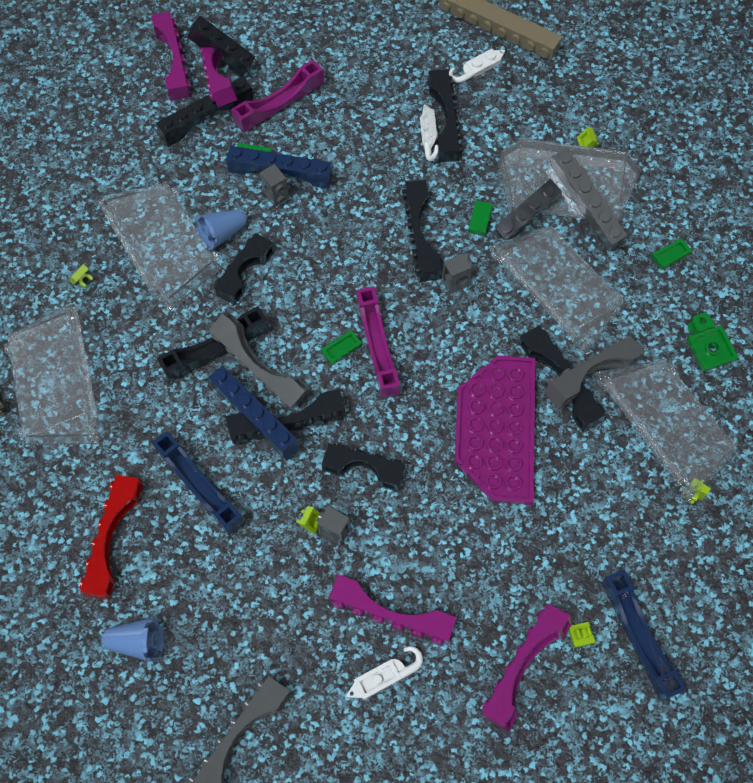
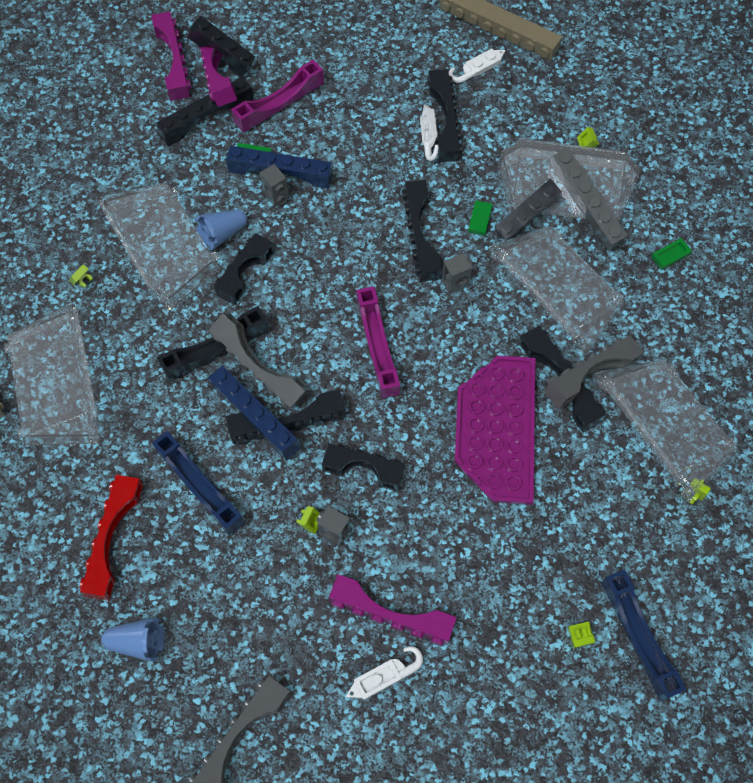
(341, 347): green tile -> none
(501, 707): magenta arch -> none
(705, 334): green plate -> none

